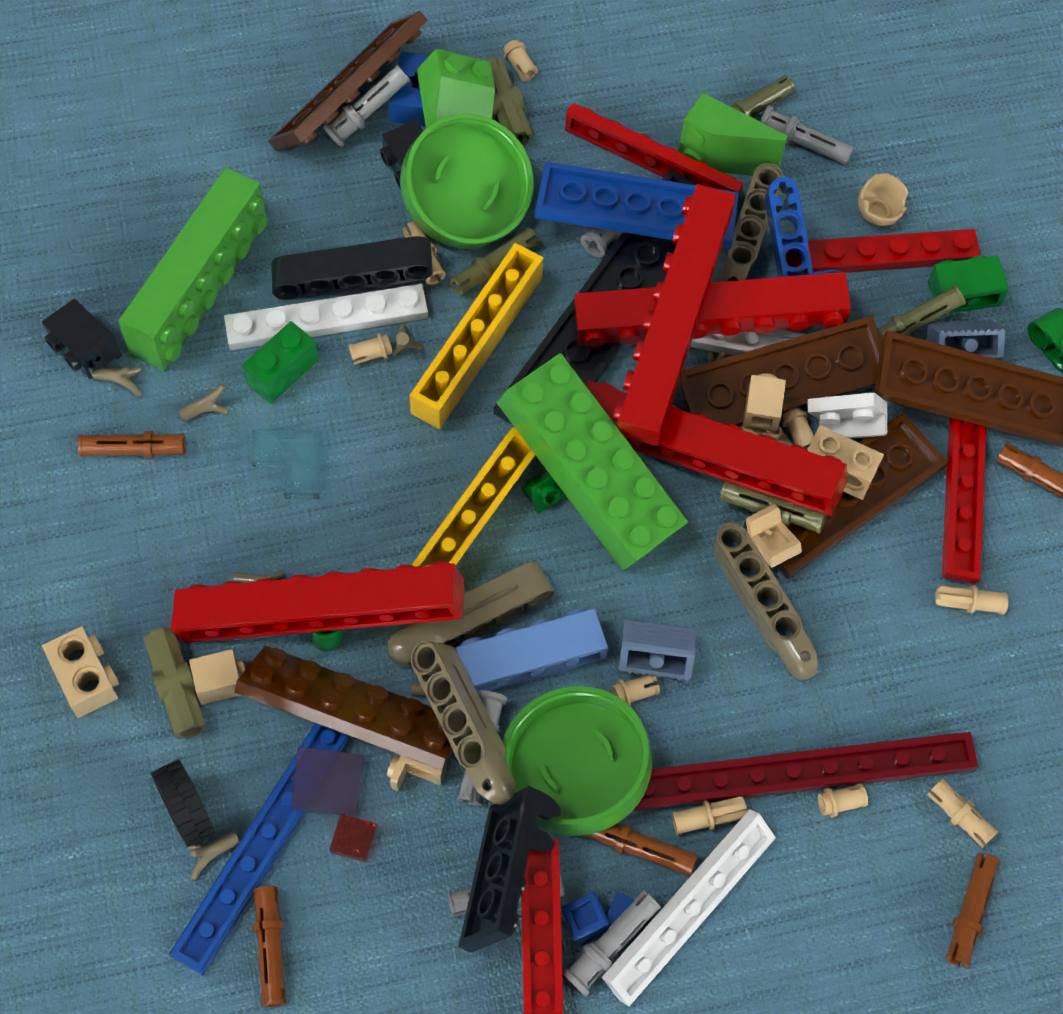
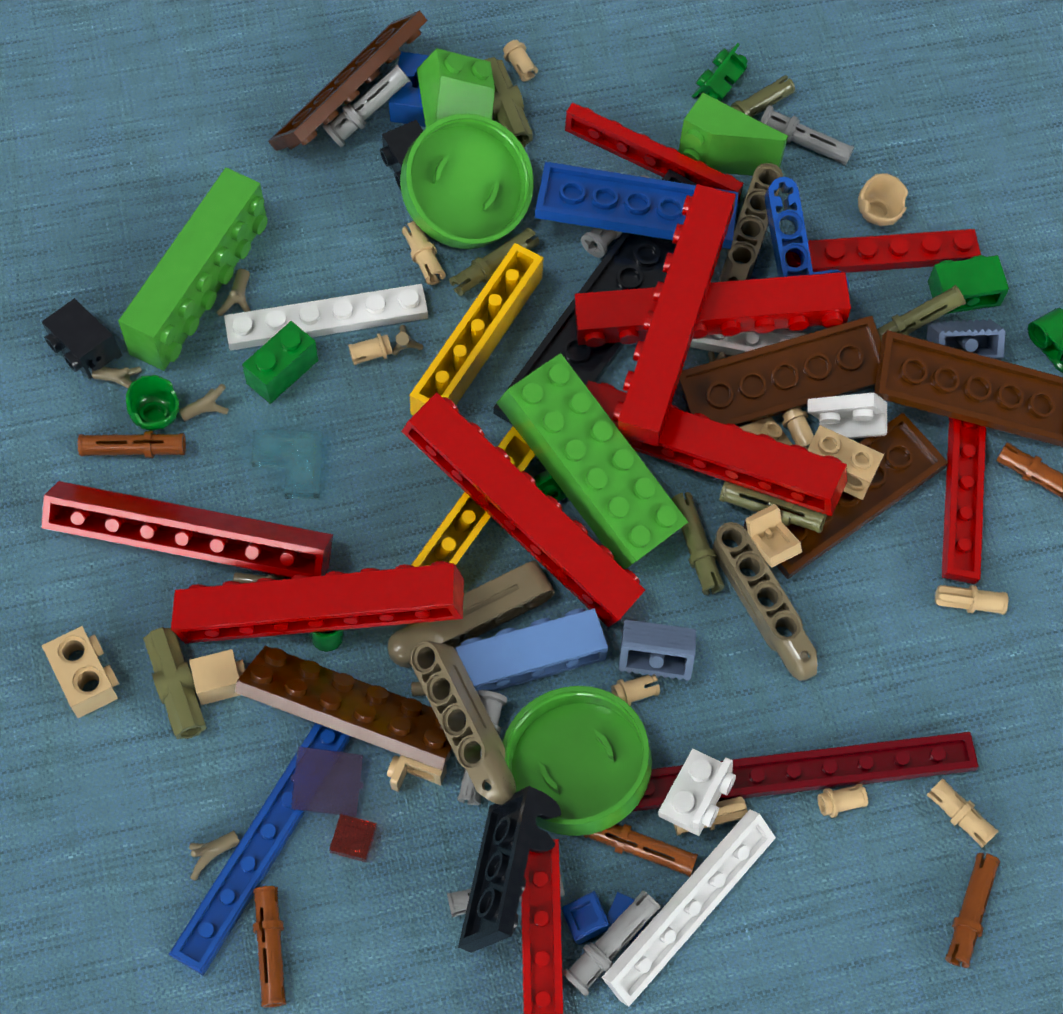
(152, 402): none -> green hair
(183, 803): black tyre -> none
(186, 531): none -> red brick
(237, 293): none -> dark tan bar
(351, 268): black beam -> none
(523, 509): none -> red brick
(696, 792): none -> white bracket
(701, 556): none -> olive pin
(727, 66): none -> green hinge
(764, 402): tan brick -> none

